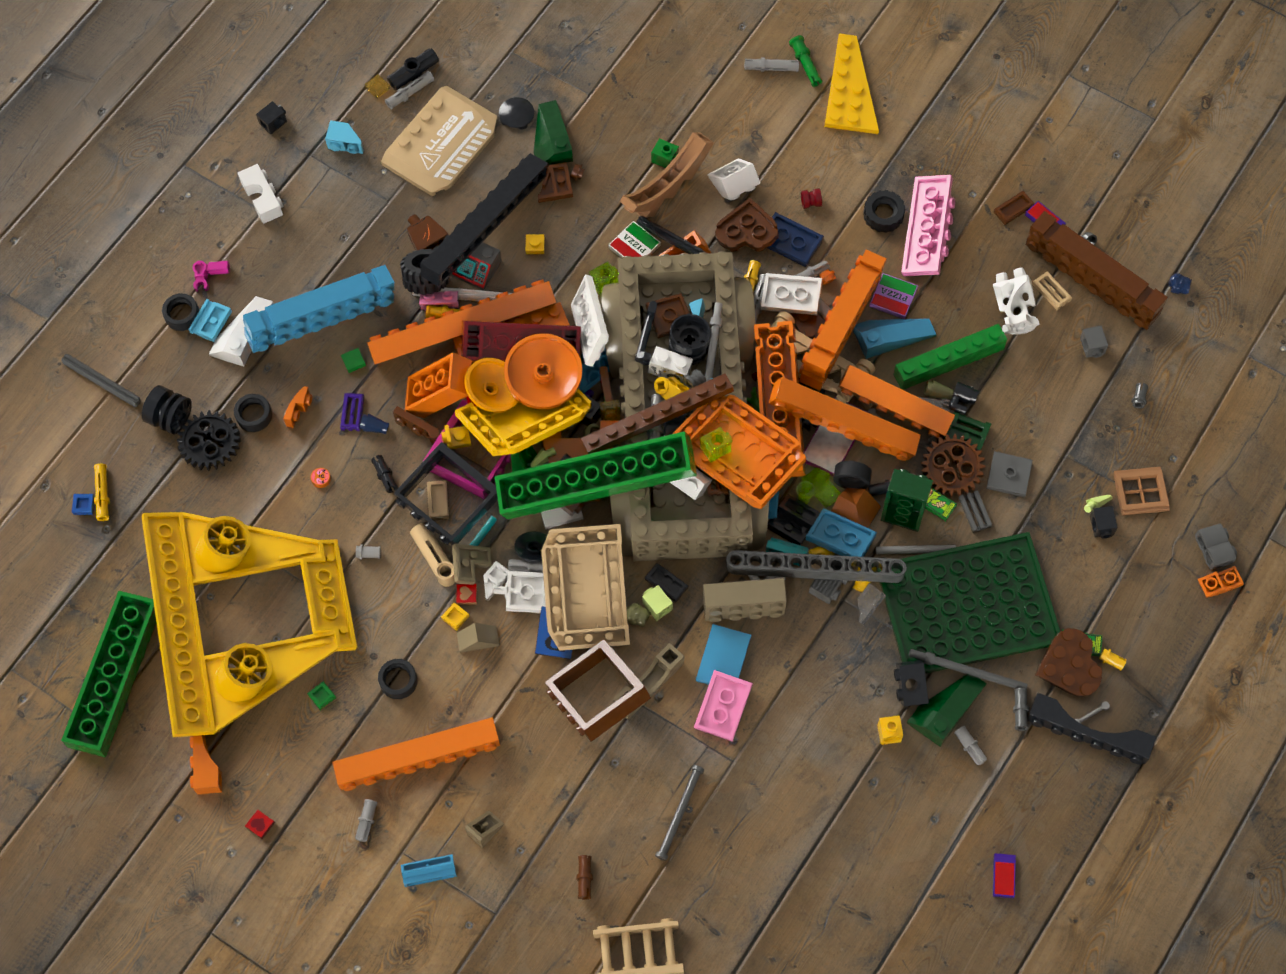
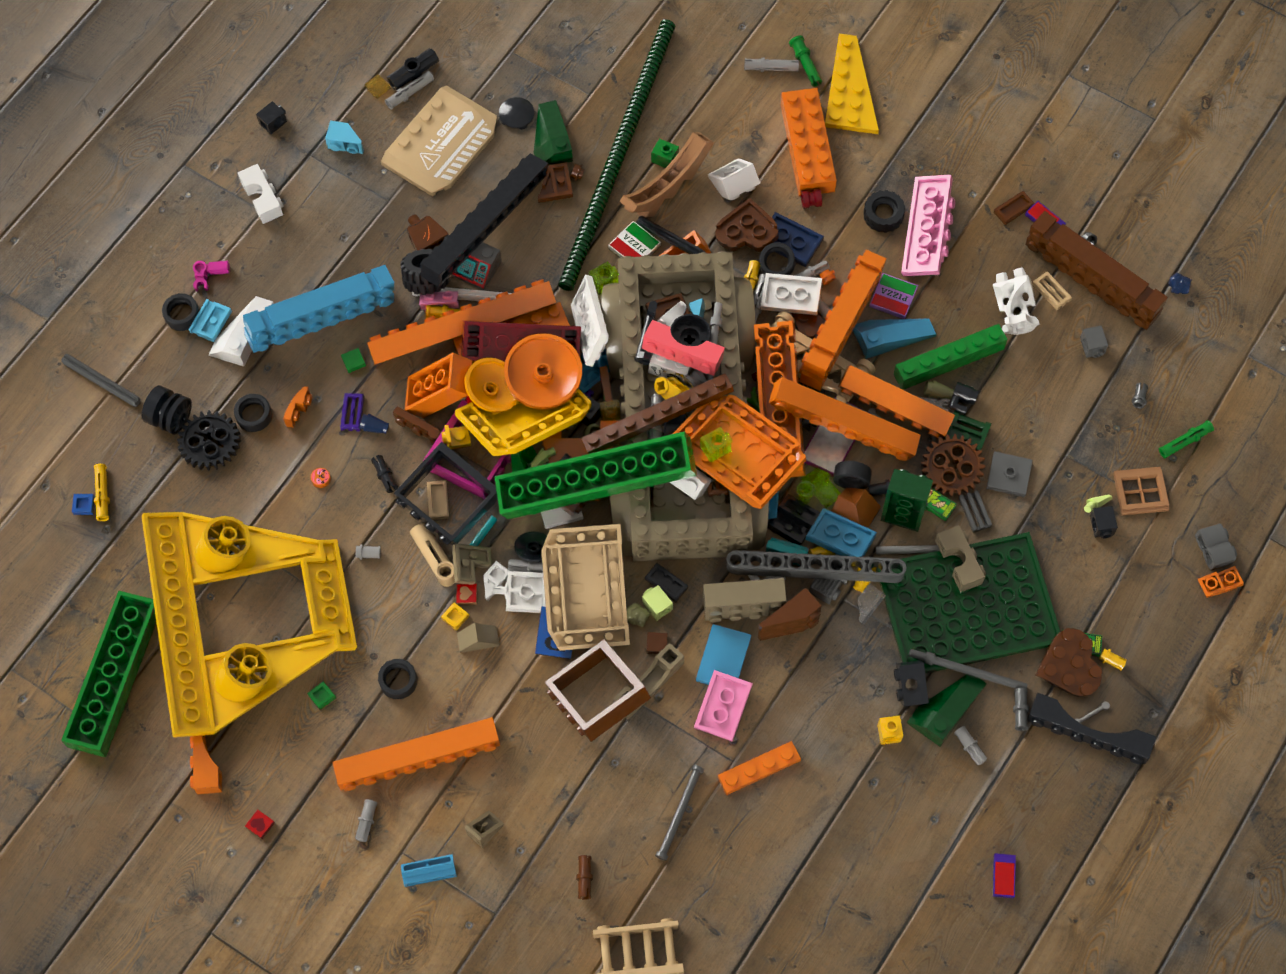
(535, 244): yellow plate -> none
(616, 156): none -> dark green piece
(656, 642): none -> reddish brown tile
(675, 312): none -> white helmet
(703, 357): none -> coral arch
(759, 768): none -> orange plate
(777, 247): none -> black tyre
(793, 617): none -> reddish brown slope
(808, 141): none -> orange brick
(955, 542): none -> dark tan arch
(1201, 431): none -> green pin

